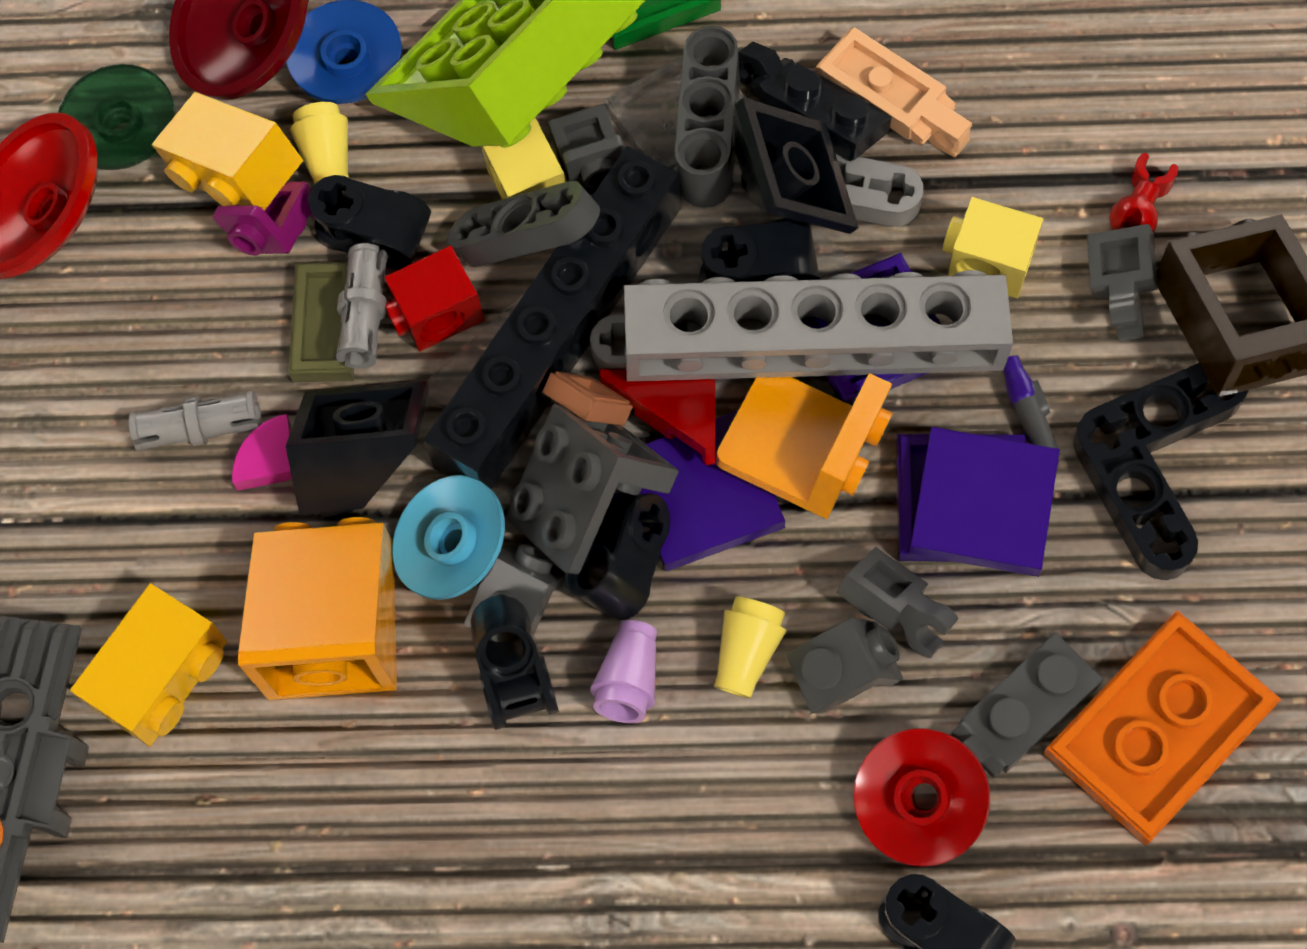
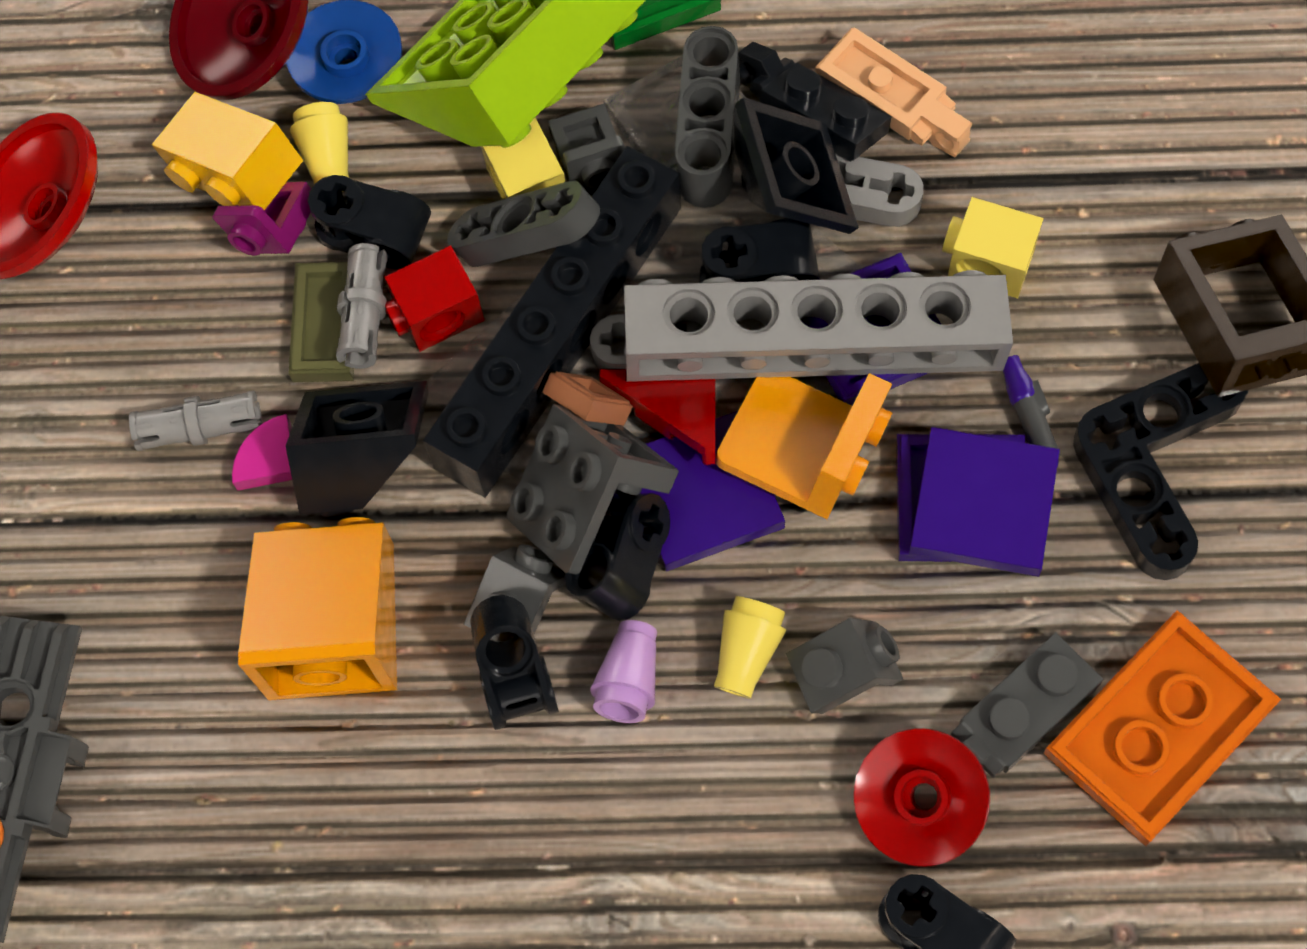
(117, 97): clear green dish -> none
(151, 665): yellow brick -> none
(430, 529): medium azure dish -> none
(894, 594): dark grey plate -> none
(1121, 268): dark grey plate -> none
(1139, 206): red arm -> none

